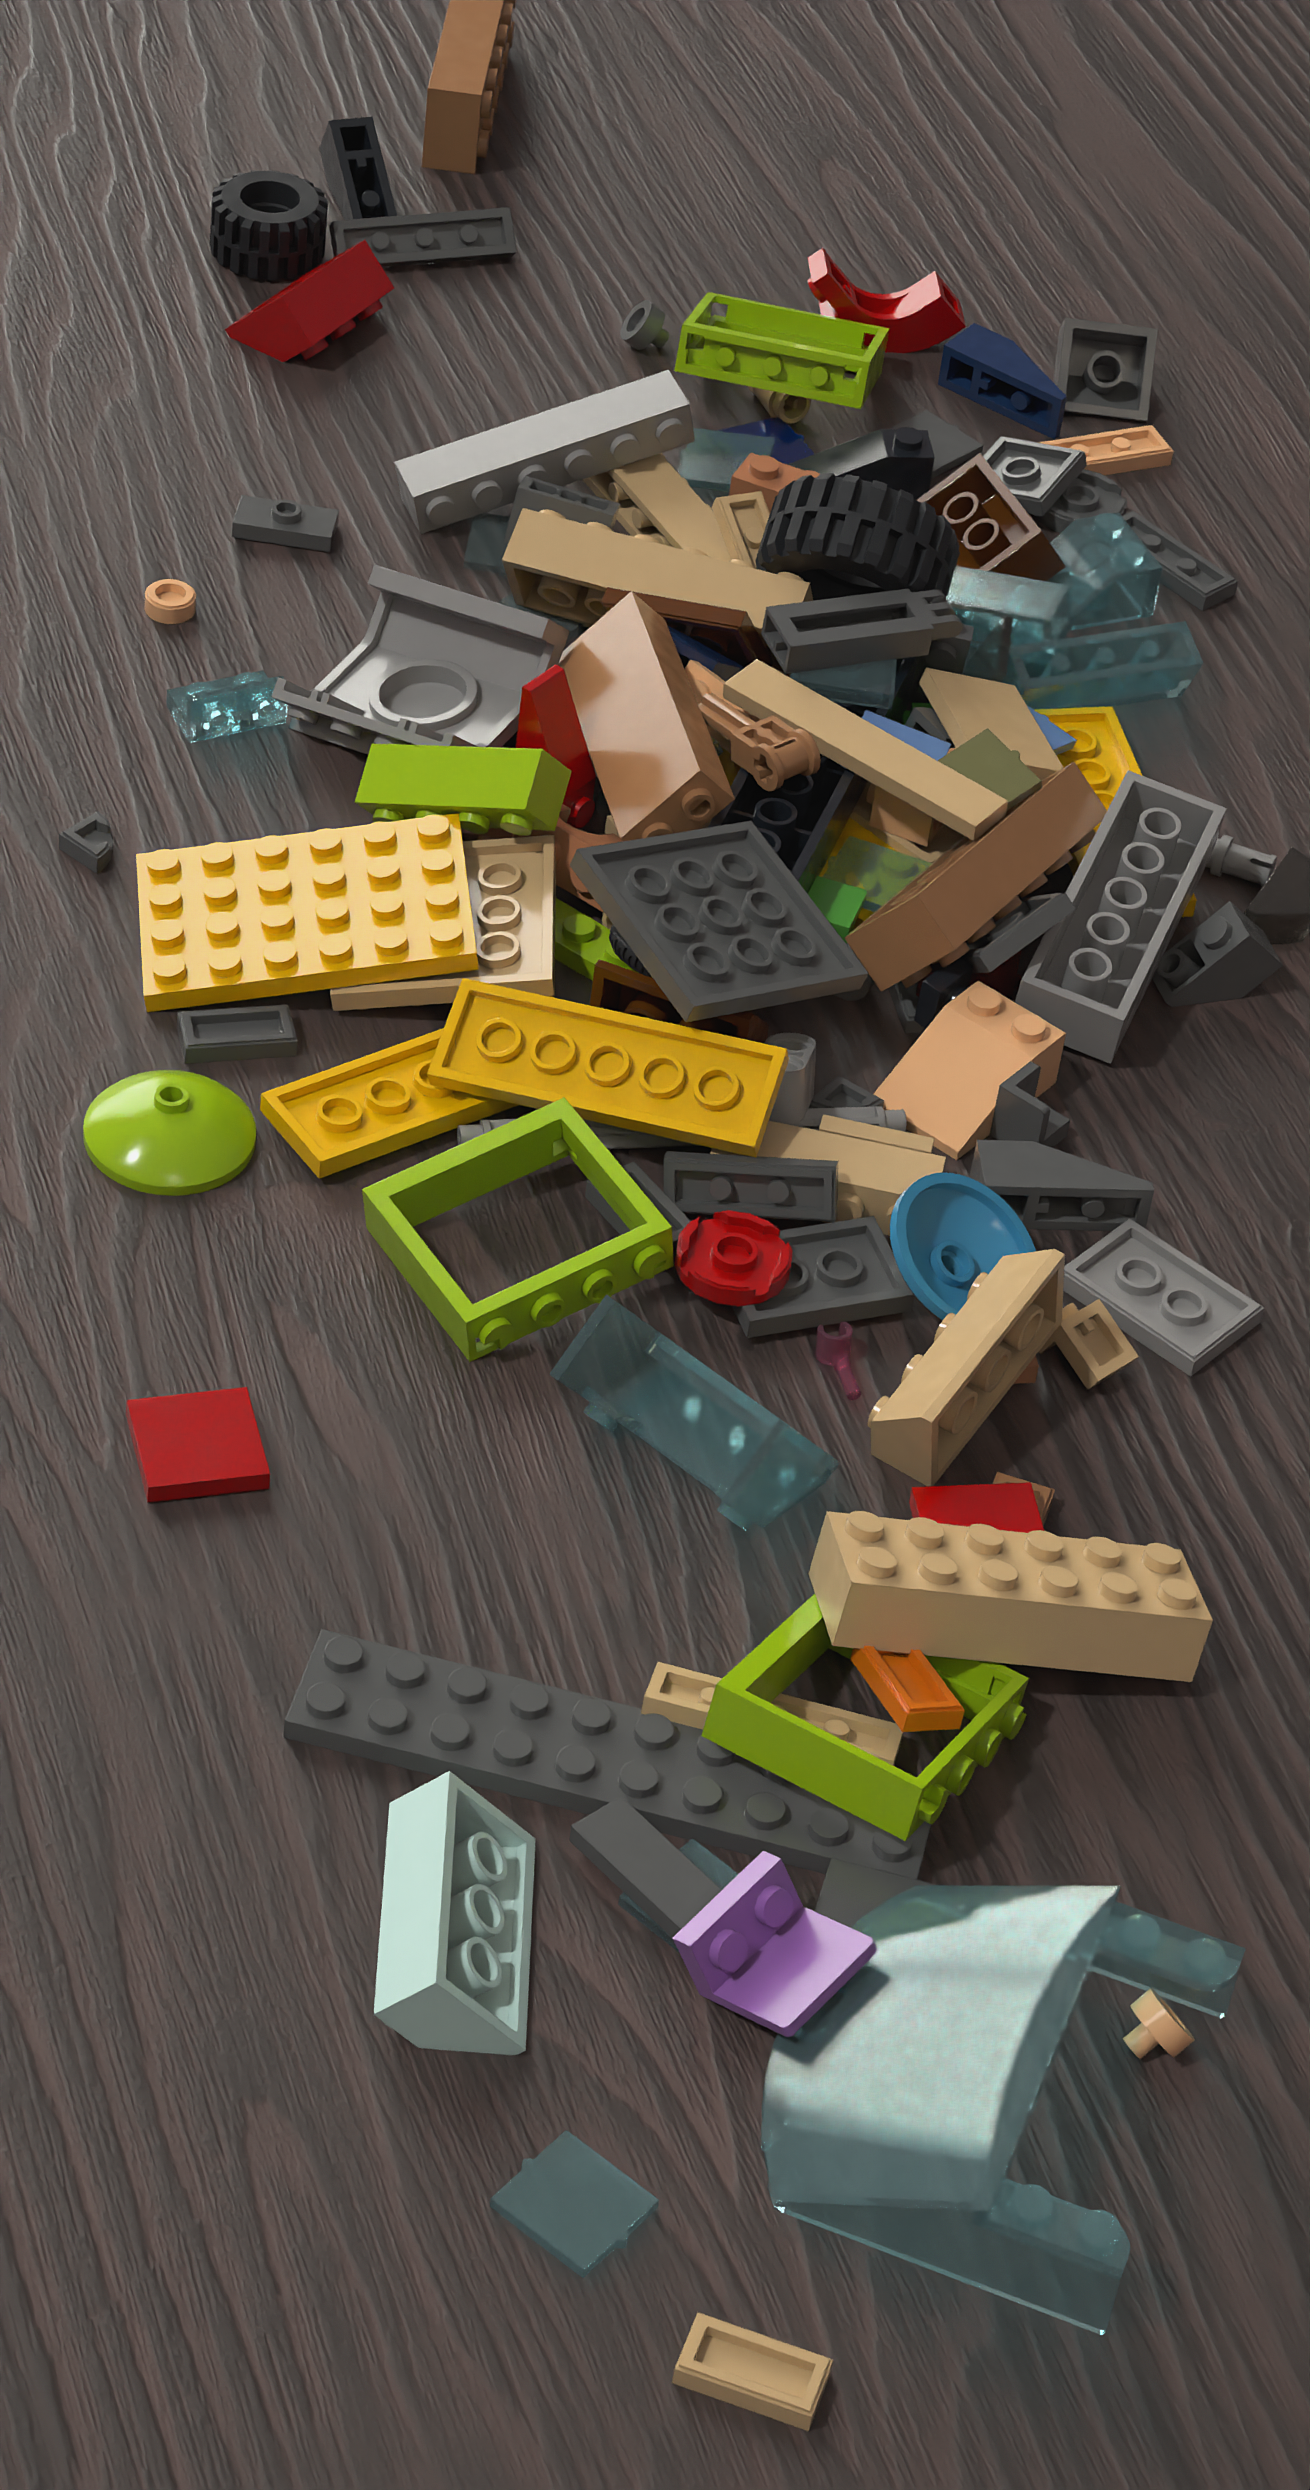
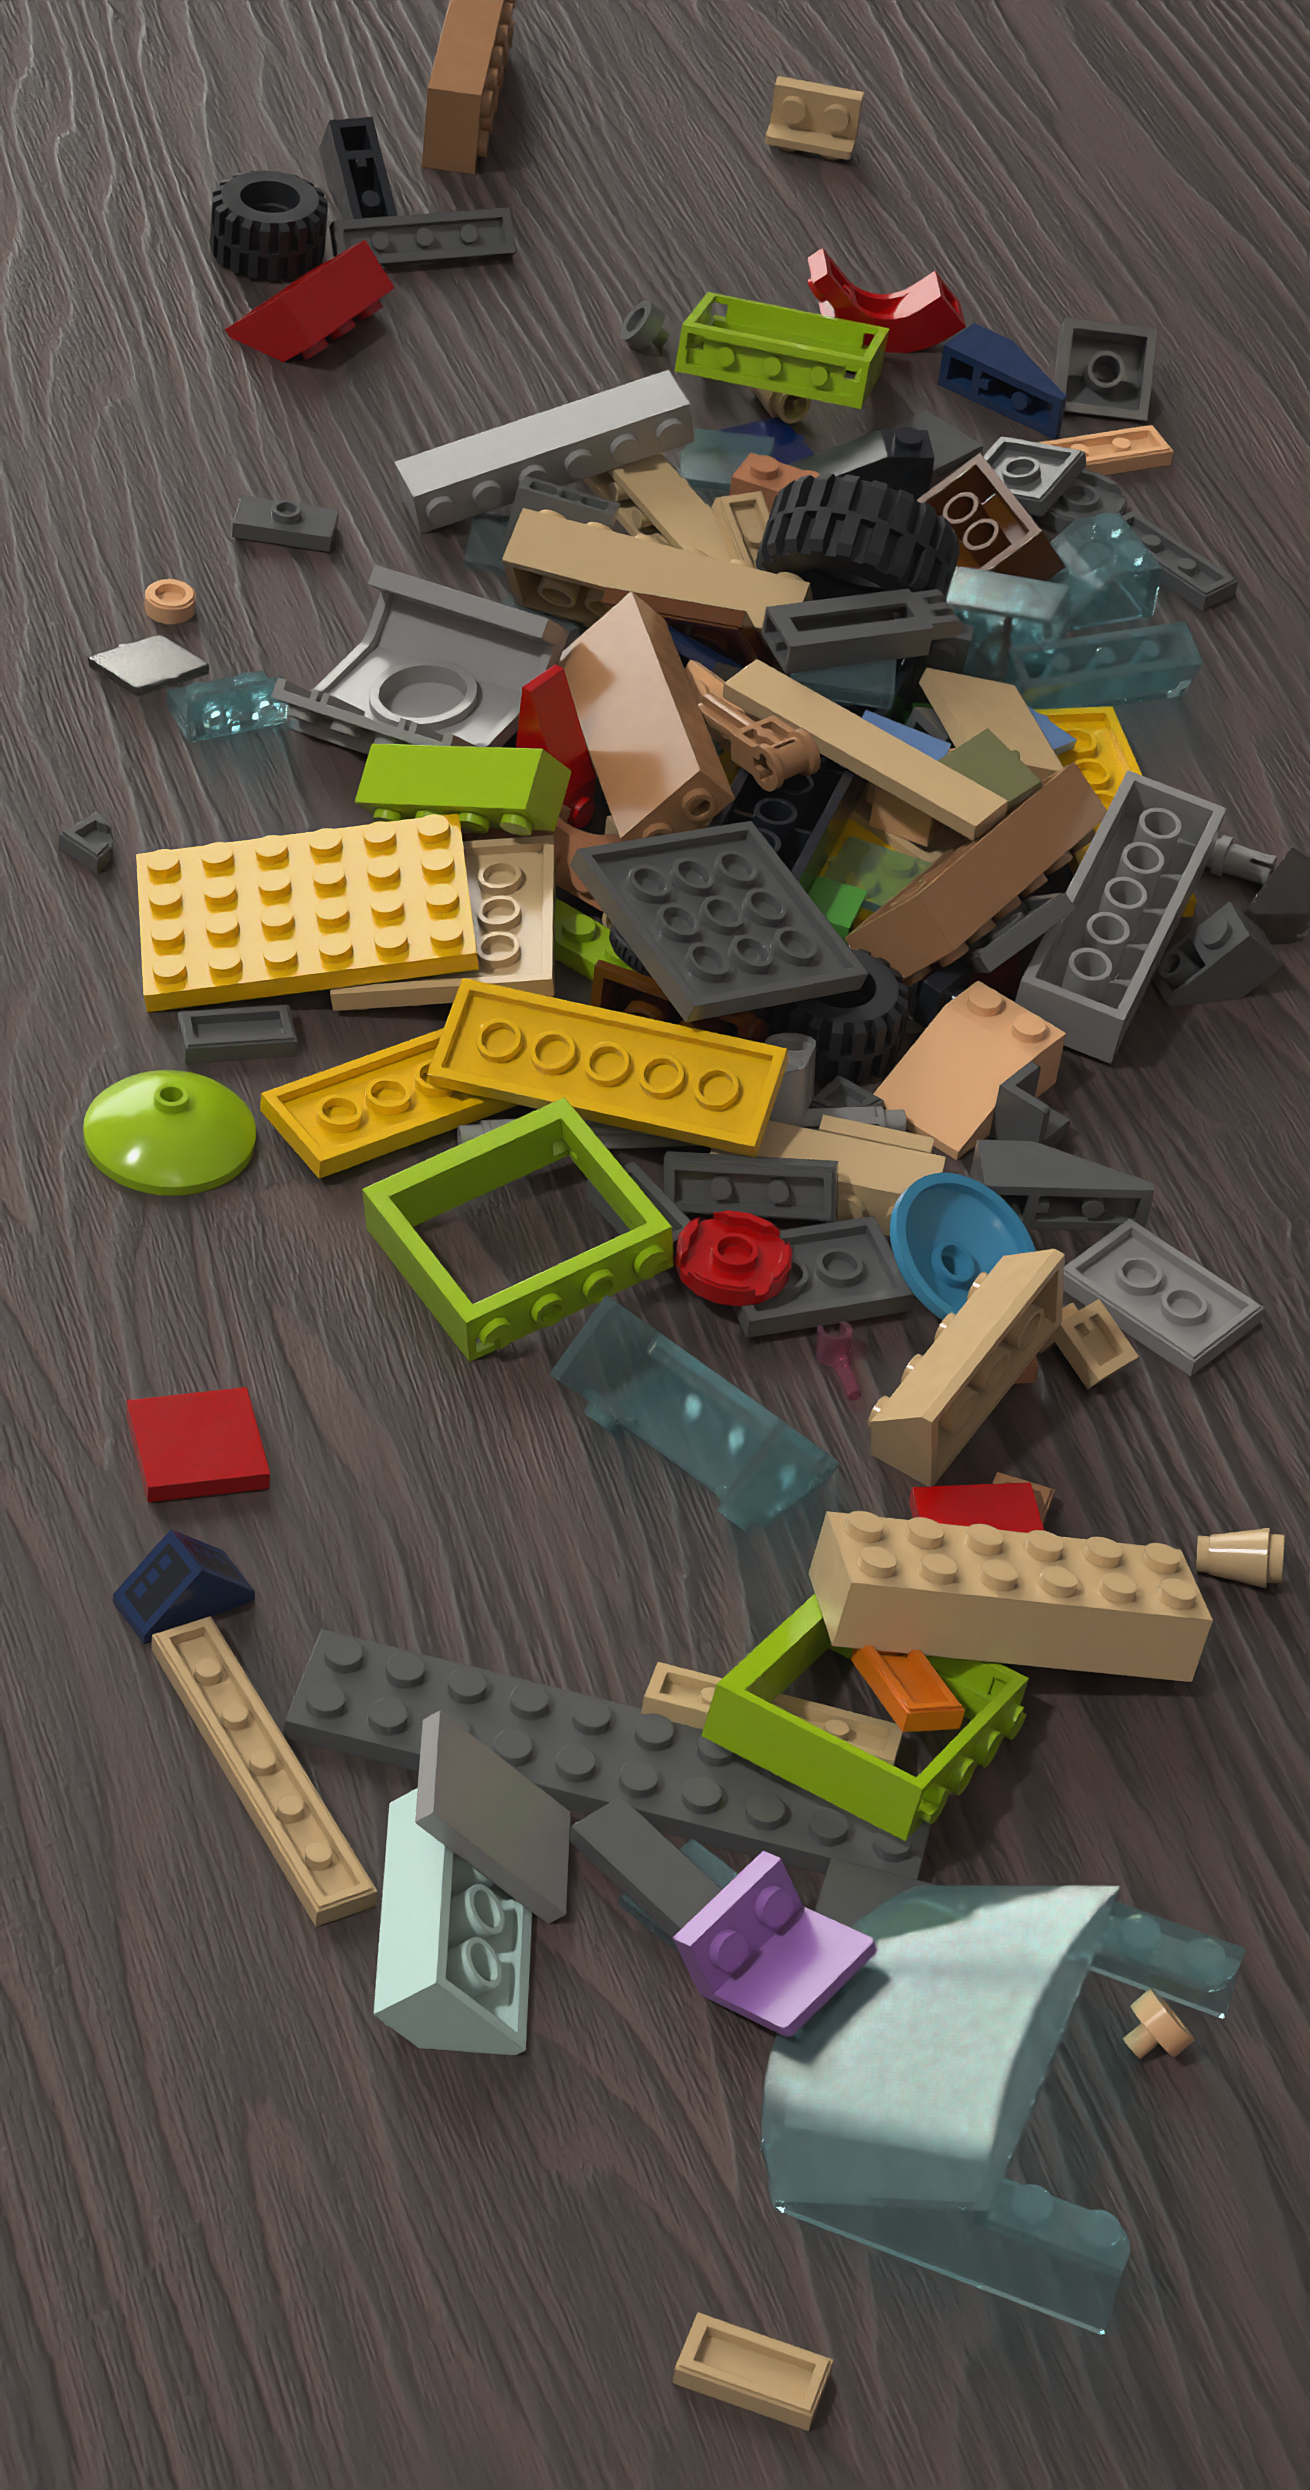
(148, 665): none -> clear smoke piece
(180, 1585): none -> dark blue slope
(264, 1772): none -> tan tile
(493, 1817): none -> light grey tile
(574, 2203): clear light blue piece -> none
(814, 118): none -> tan bracket
(853, 1030): none -> black tyre
(1243, 1556): none -> tan cone

